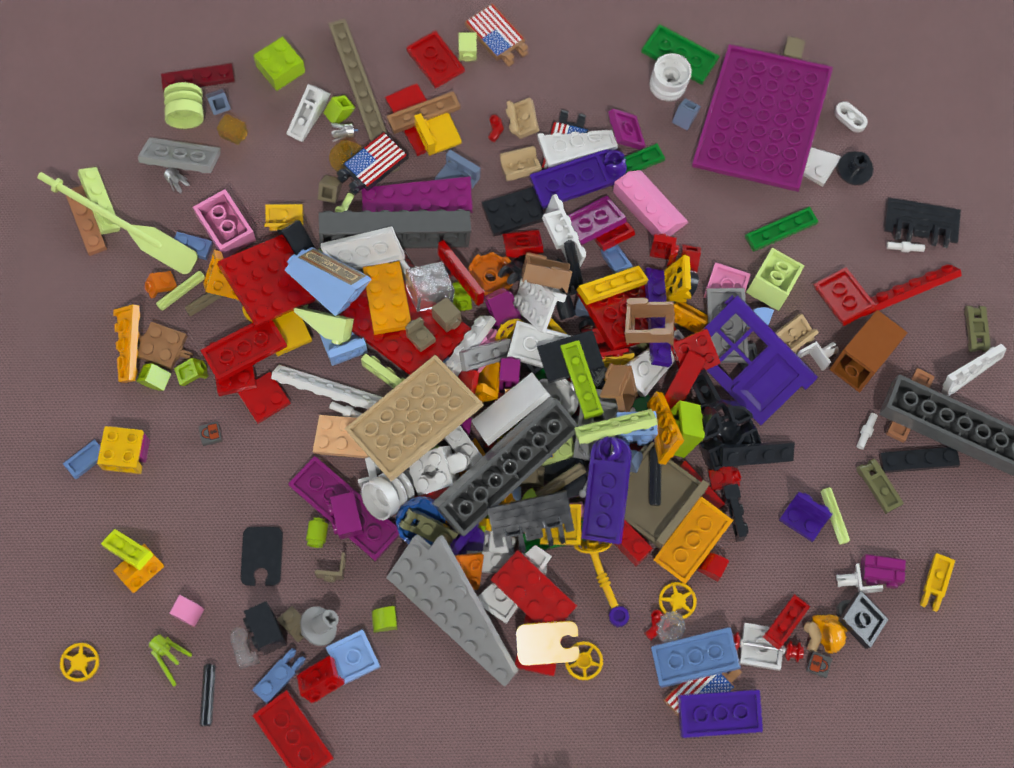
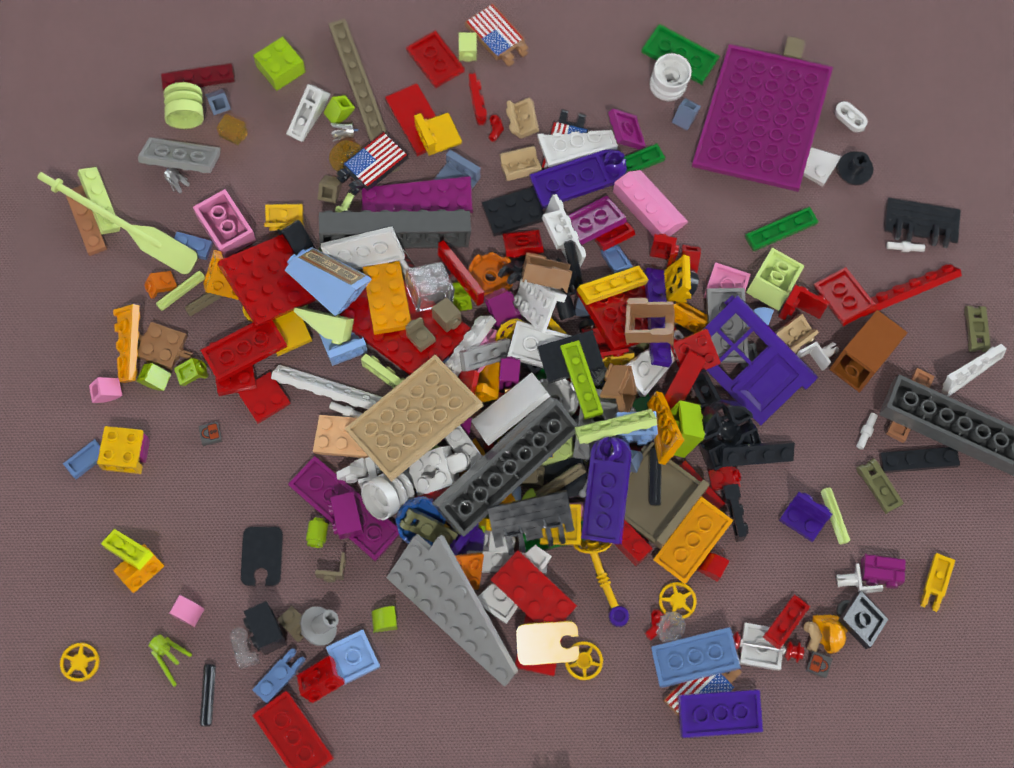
(105, 390): none -> bright pink brick
(355, 471): none -> white bracket
(429, 109): medium nougat plate -> none
(477, 99): none -> red plate
(804, 300): none -> red bracket

